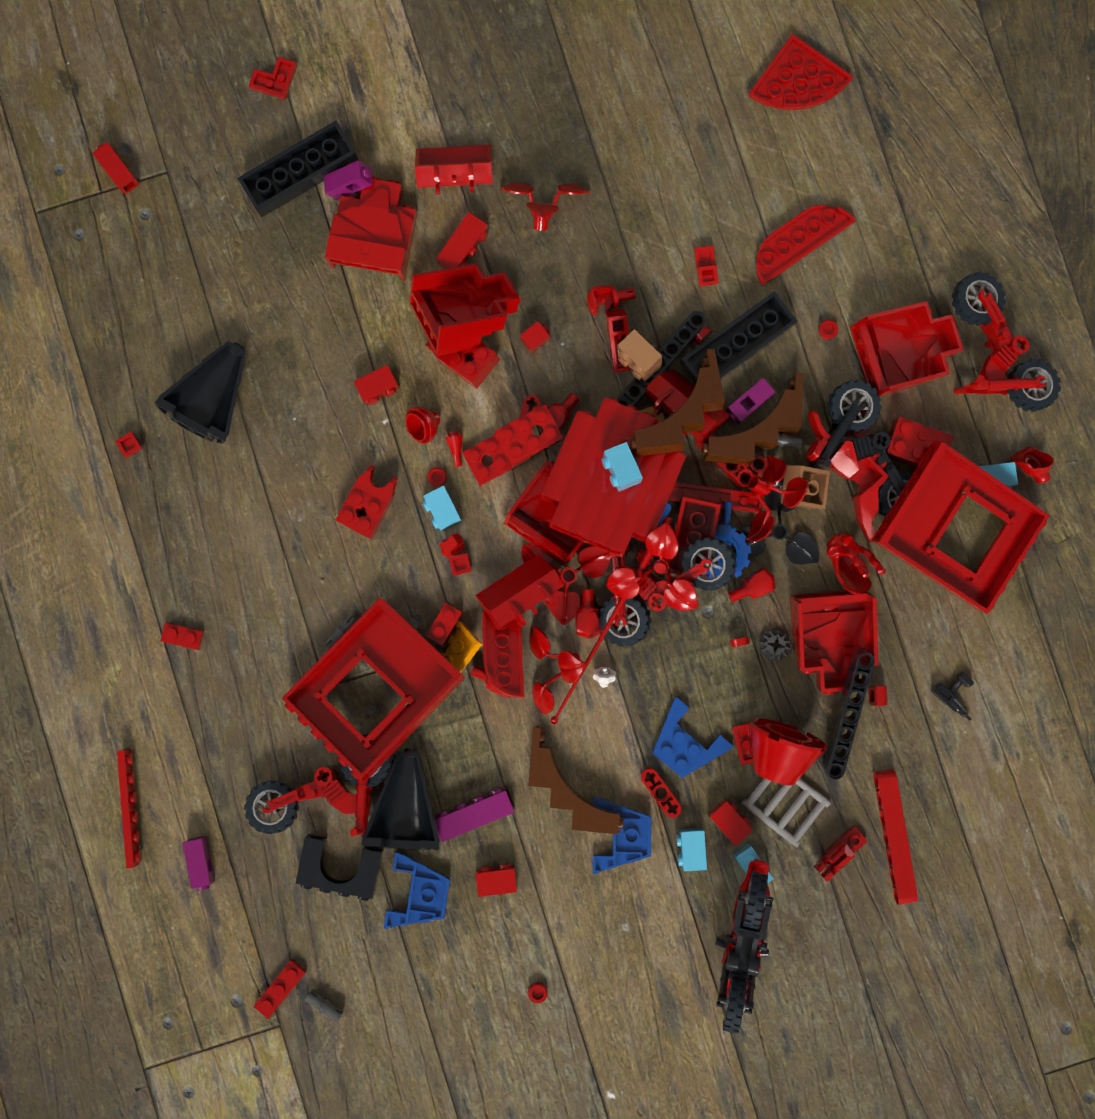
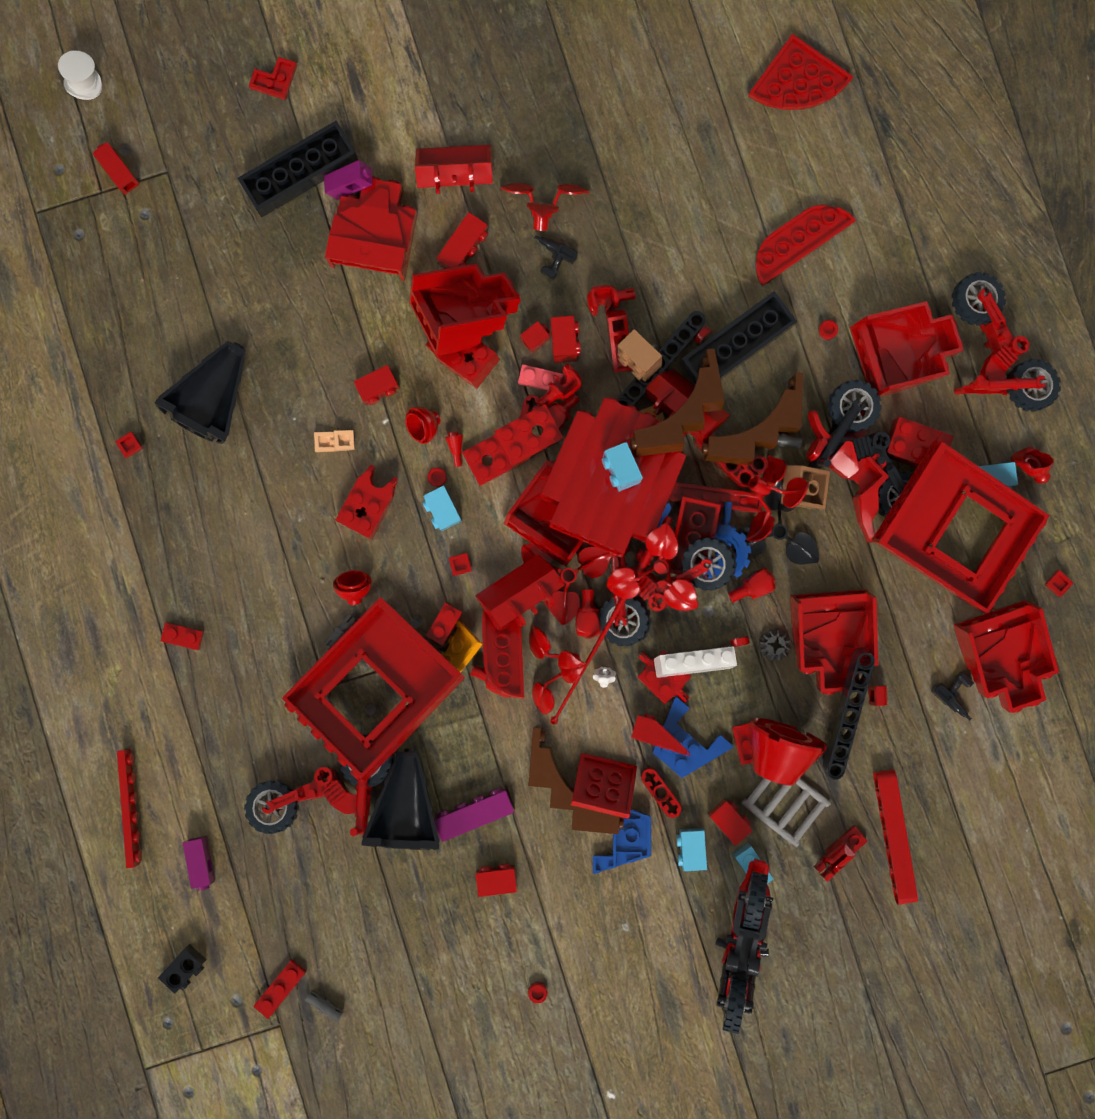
(80, 75): none -> white hat
(180, 967): none -> black brick
(313, 874): black arch -> none
(334, 441): none -> light nougat slope
(352, 586): none -> red piece
(426, 896): blue wing -> none
(452, 545): red piece -> none
(537, 377): none -> coral hinge
(560, 253): none -> black piece
(563, 390): none -> red piece
(564, 341): none -> red brick
(604, 785): none -> red plate
(653, 733): none -> red slope
(663, 687): none -> red plate
(695, 662): none -> white brick
(706, 265): red slope -> none
(750, 401): magenta brick -> none
(849, 566): red hair -> none
(1009, 654): none -> red panel
(1058, 583): none -> red plate

